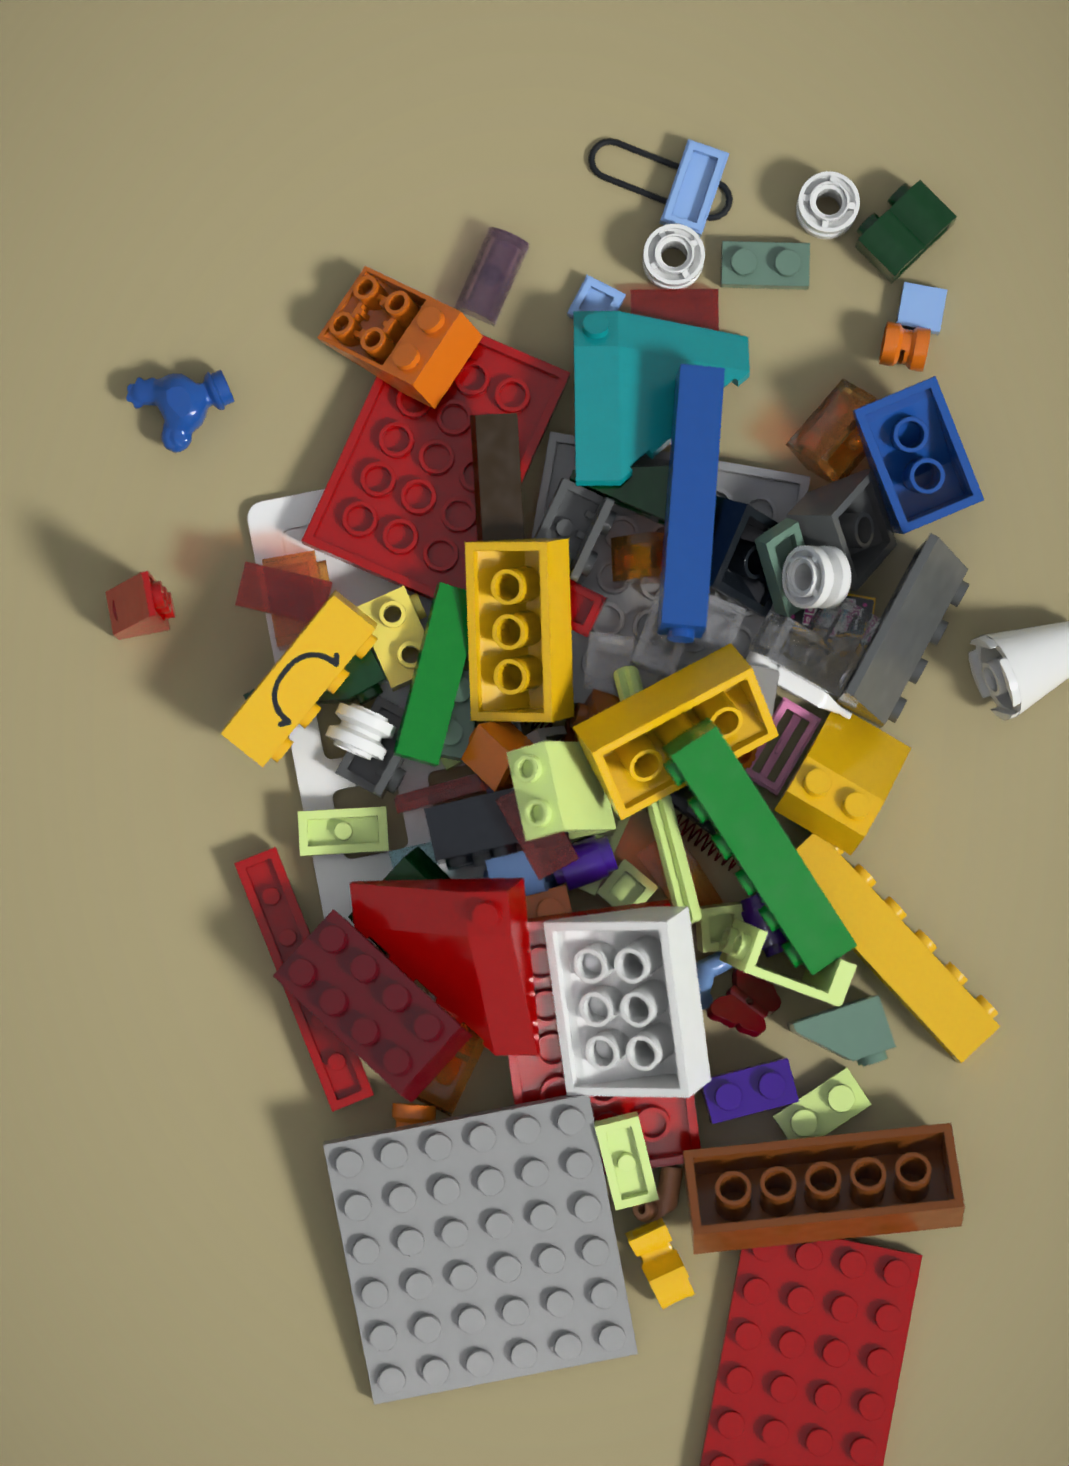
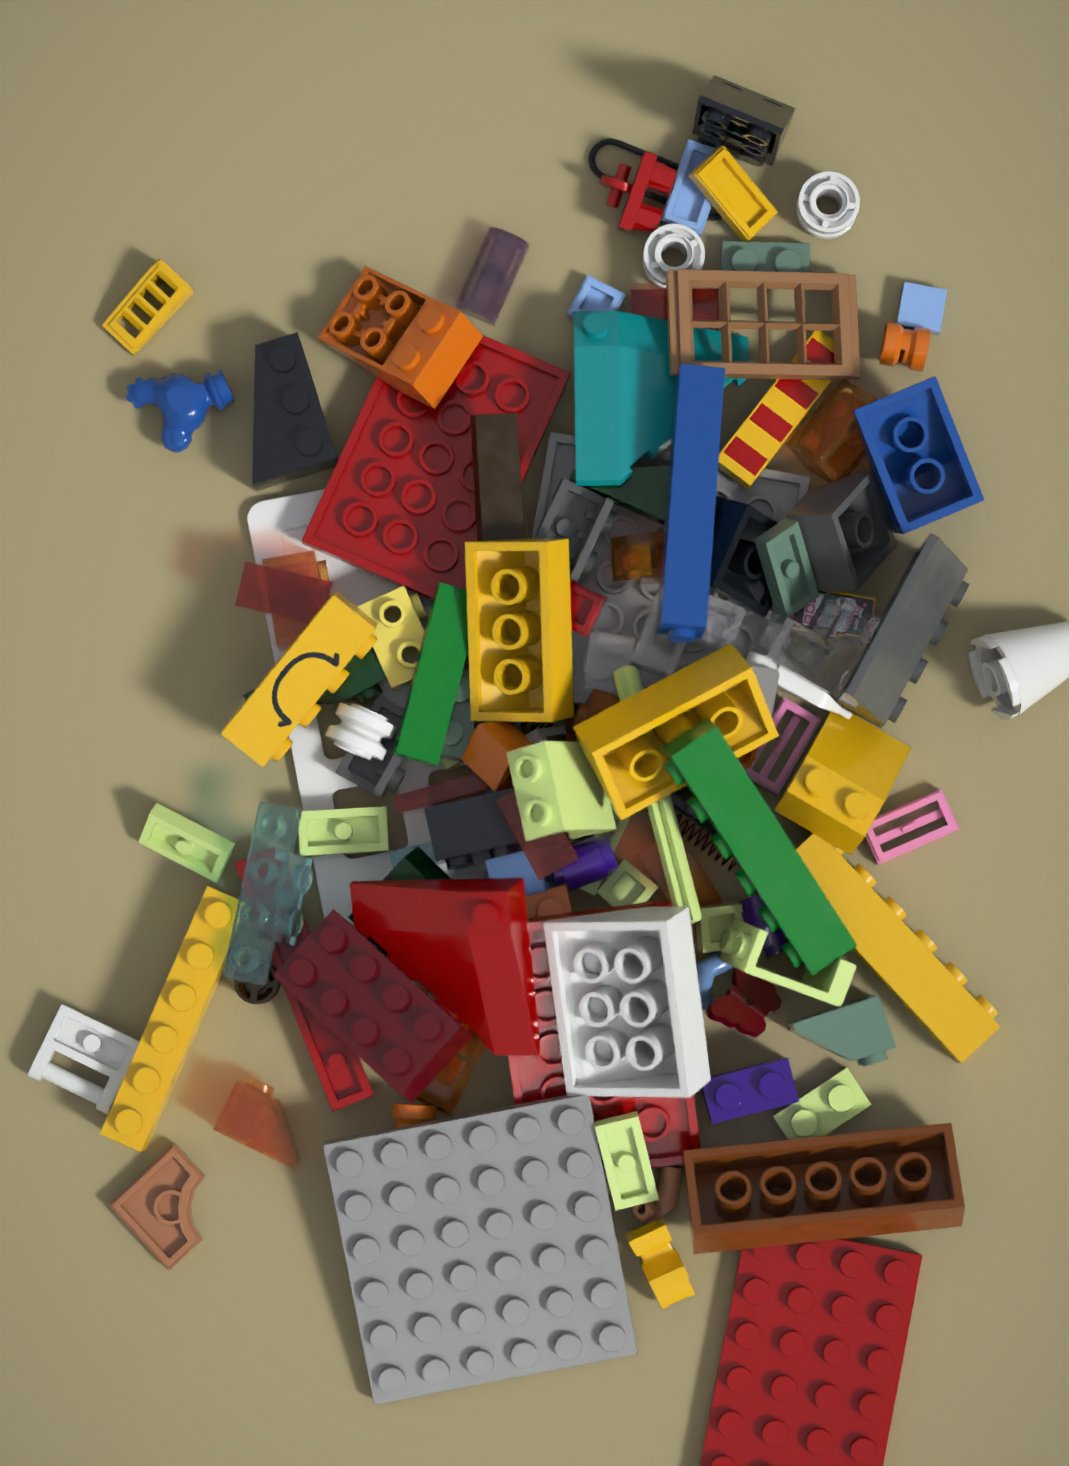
(90, 1044): none -> white plate
(139, 607): red slope -> none
(160, 1206): none -> nougat tile
(170, 306): none -> yellow slope
(173, 1023): none -> yellow brick
(186, 842): none -> yellowish green plate
(249, 991): none -> dark brown wheel
(258, 1122): none -> clear orange slope
(269, 894): none -> clear light blue bracket
(288, 417): none -> black wedge
(650, 175): none -> red hips
(733, 193): none -> yellow tile
(741, 121): none -> black slope
(775, 418): none -> tile
(816, 577): white wheel -> none
(844, 324): none -> medium nougat piece
(904, 230): dark green brick -> none
(944, 811): none -> bright pink tile

